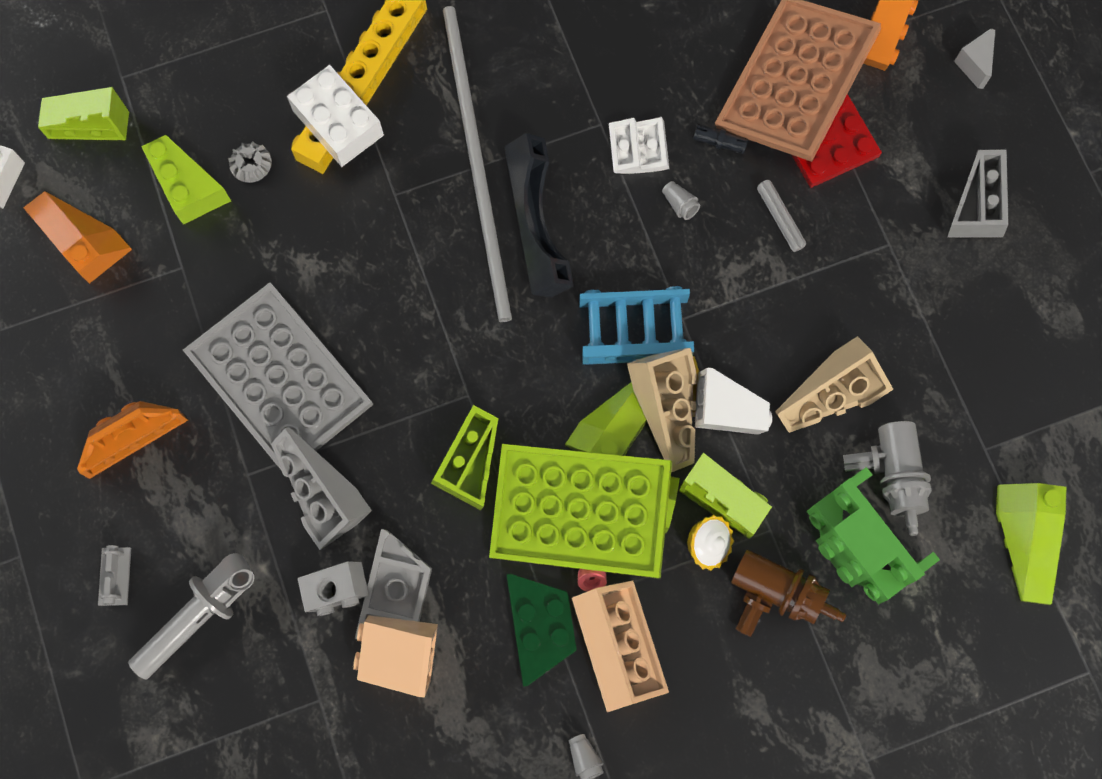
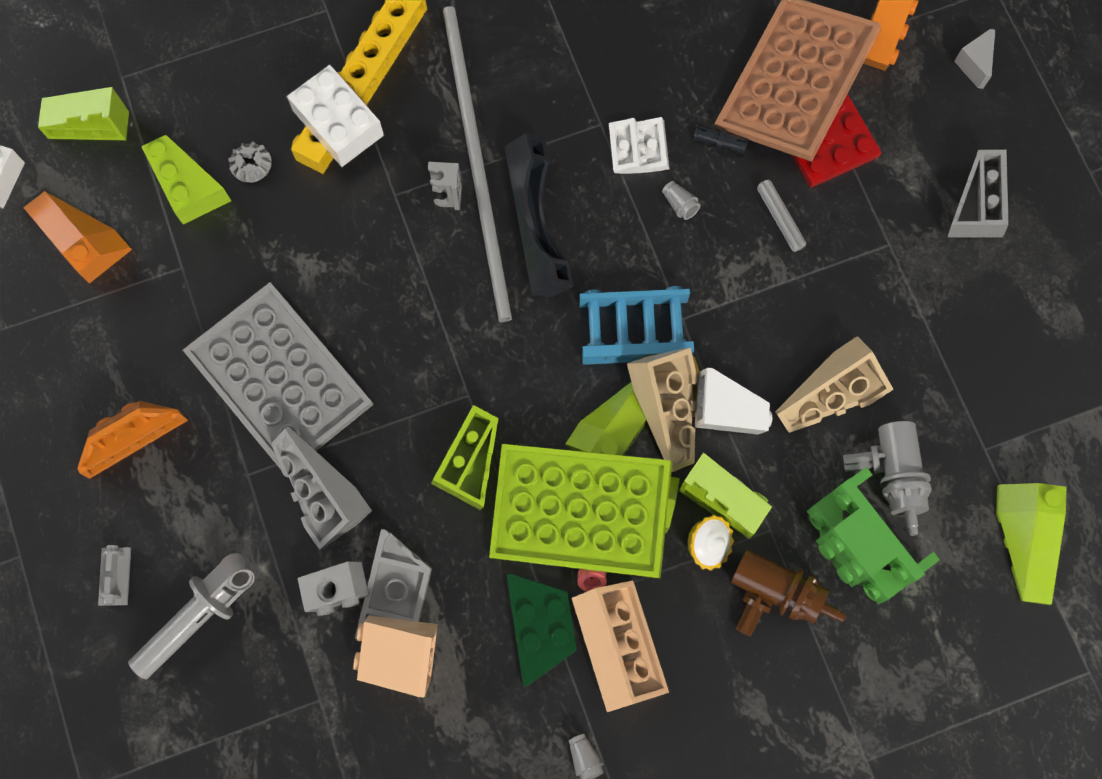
(447, 179): none -> light grey hinge

